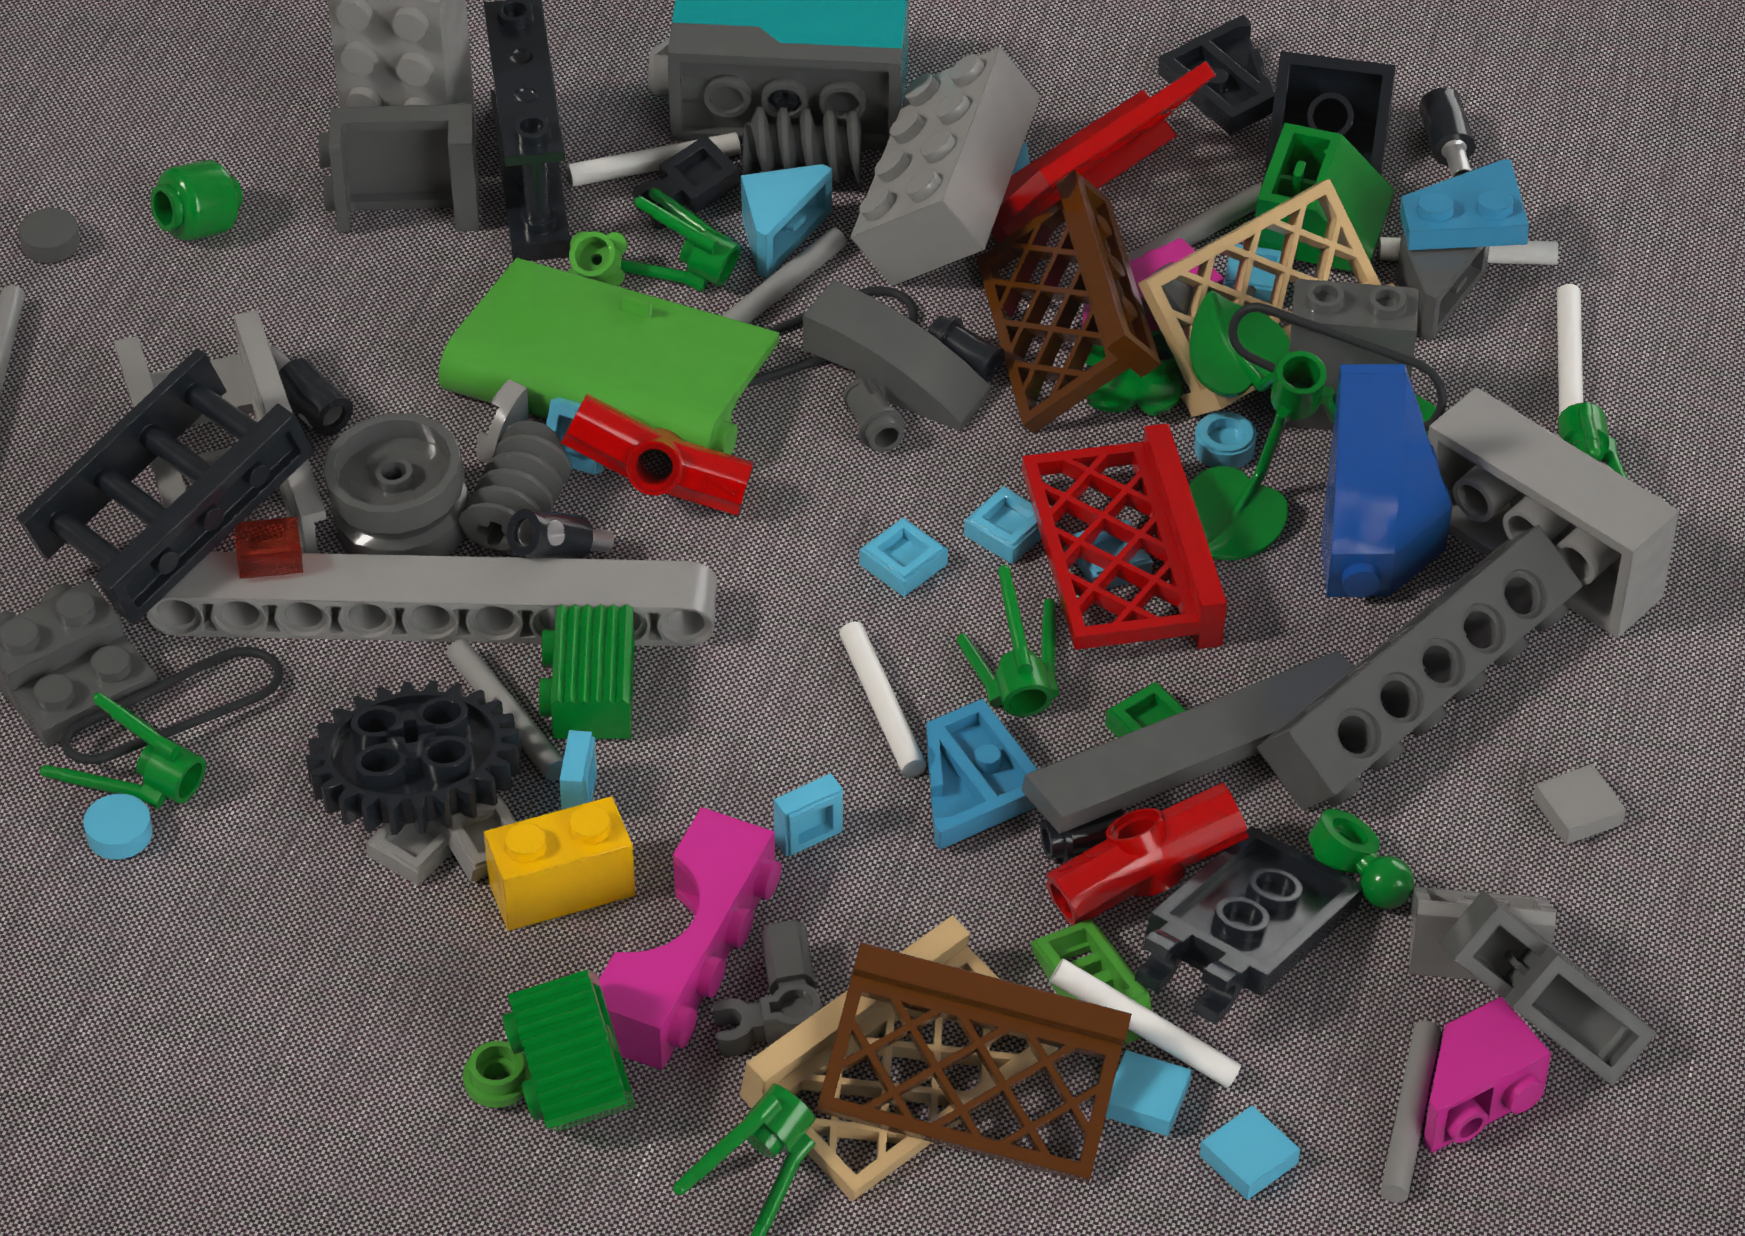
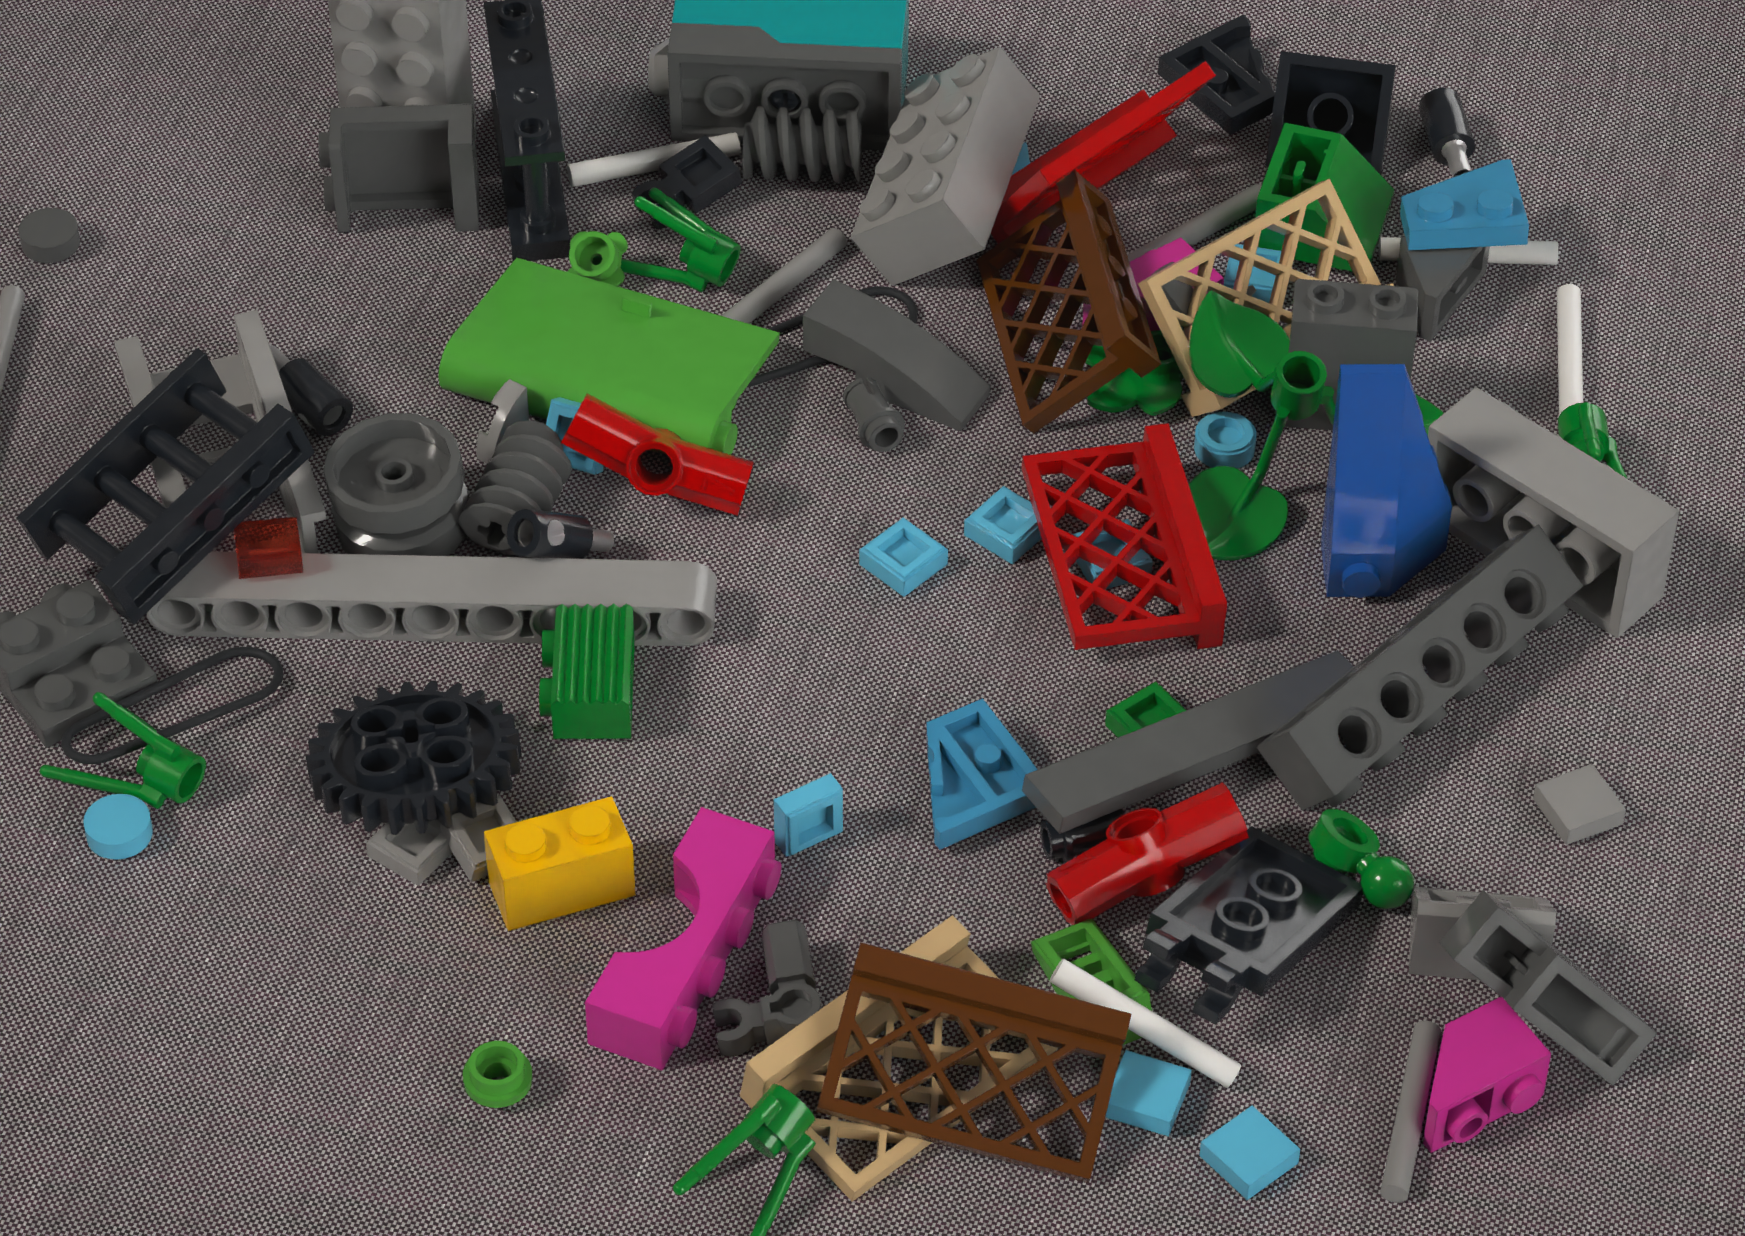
(196, 200): green head -> none
(482, 678): light grey bar -> none
(568, 1052): green brick -> none
(578, 769): medium azure tile -> none
(783, 210): medium azure slope -> none
(882, 699): white bar -> none
(970, 347): black pin -> none
(1022, 680): green plant -> none
(1336, 334): black piece -> none

